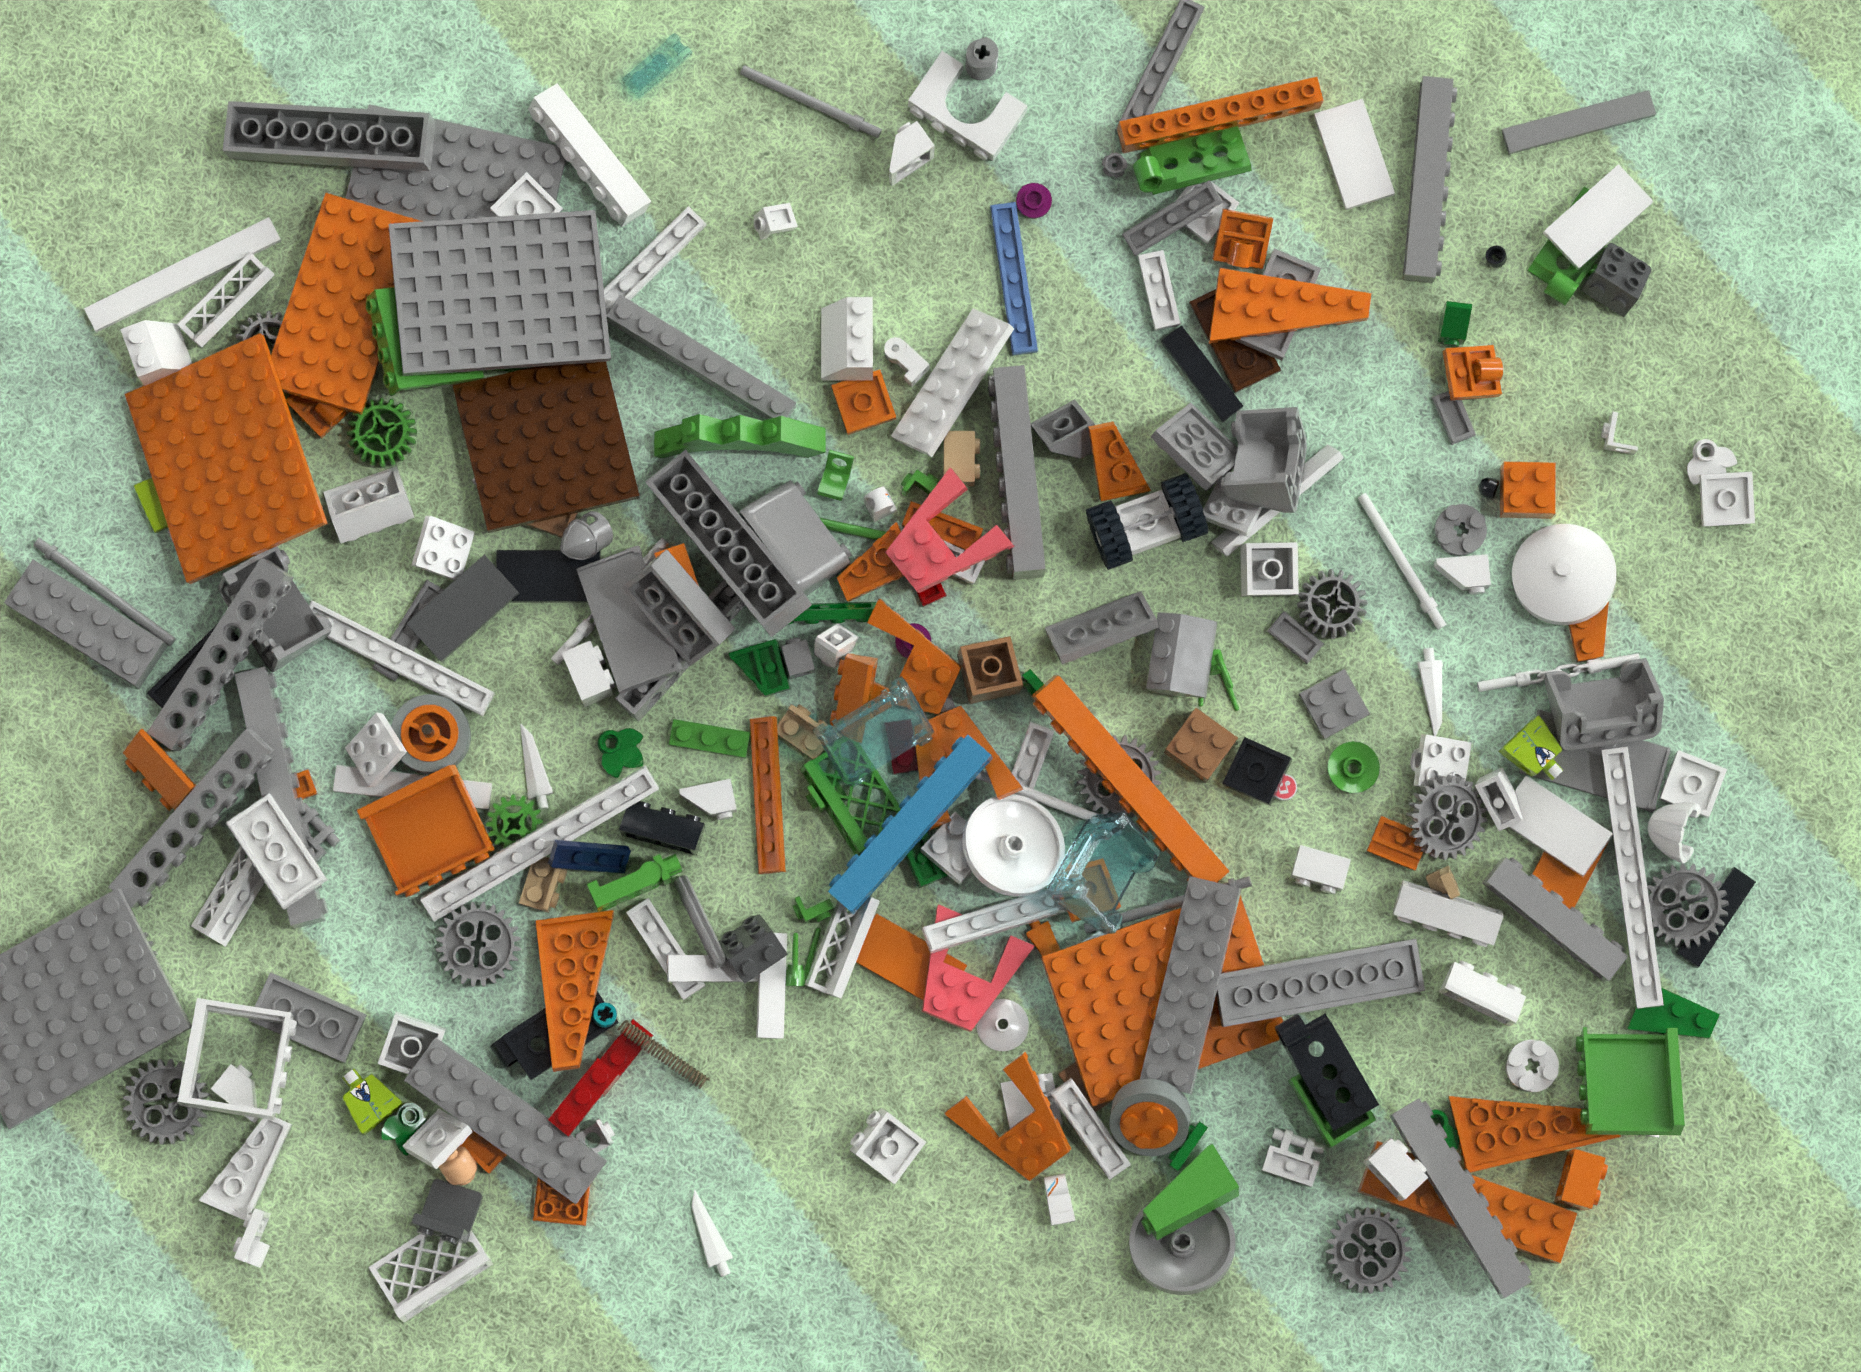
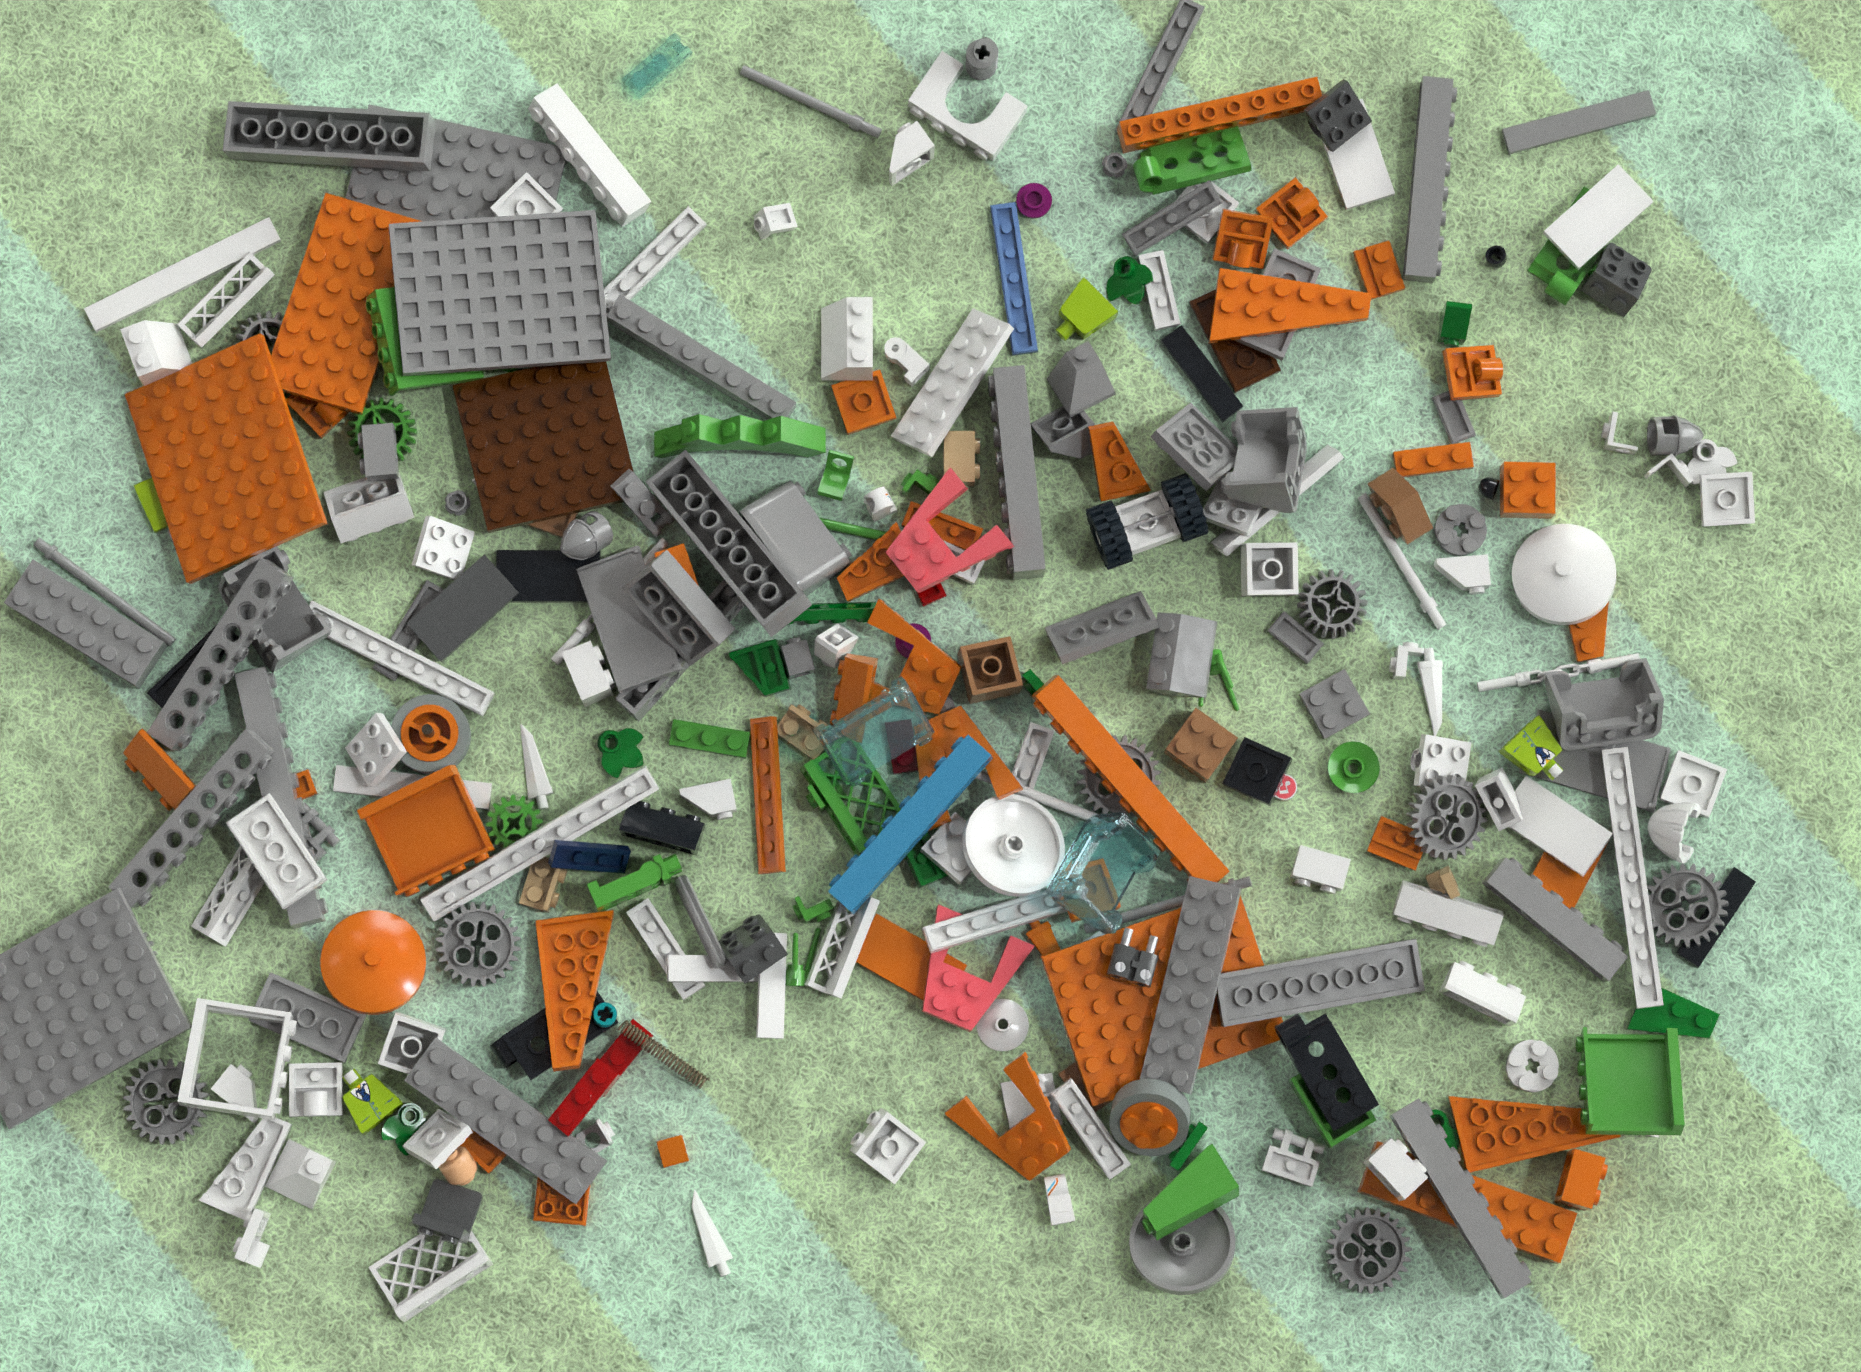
(300, 1174): none -> white slope
(315, 1089): none -> white plate
(373, 962): none -> orange dish
(379, 451): none -> light grey brick
(450, 500): none -> light grey plate
(642, 502): none -> light grey plate
(672, 1151): none -> orange slope
(1080, 380): none -> light grey slope
(1085, 312): none -> lime torso
(1128, 284): none -> green plate
(1132, 964): none -> dark grey piece
(1293, 212): none -> orange plate
(1337, 115): none -> dark grey plate
(1379, 270): none -> orange plate
(1398, 664): none -> white bracket
(1400, 505): none -> medium nougat brick
(1433, 459): none -> orange plate
(1672, 435): none -> light grey helmet
(1678, 467): none -> white bracket

